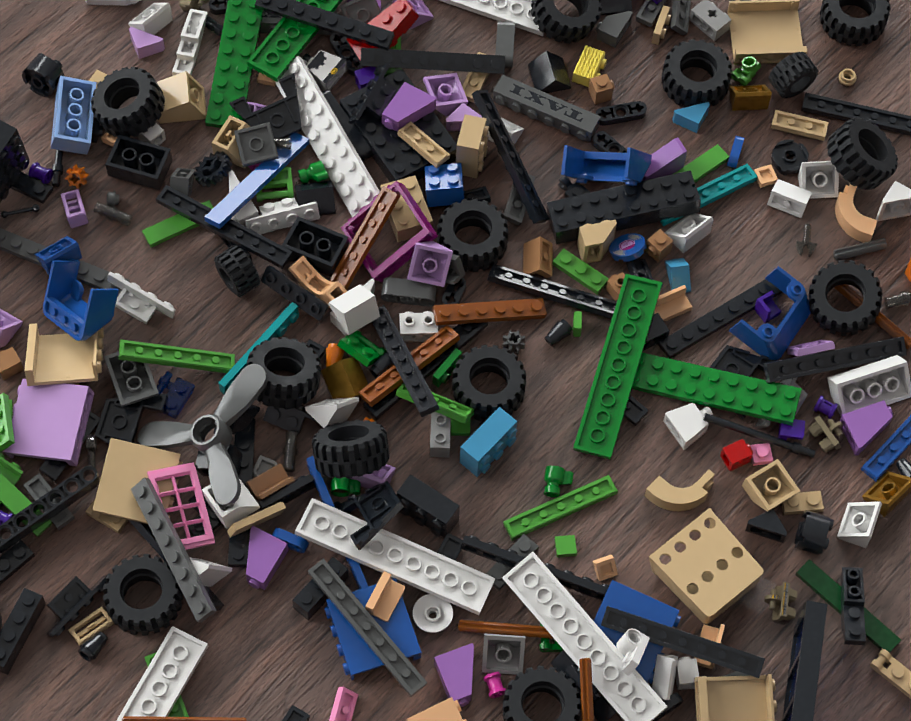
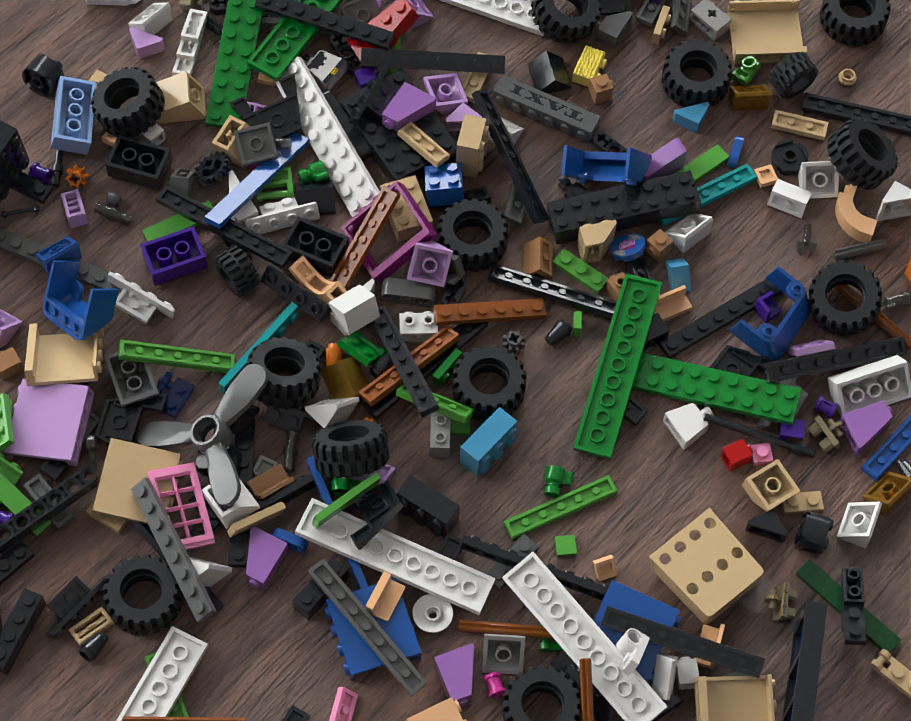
(96, 130): black plate -> none
(174, 255): none -> dark purple brick
(346, 500): none -> bright green tile
(505, 41): dark grey beam -> none
(614, 118): black beam -> none
(676, 498): tan arch -> none

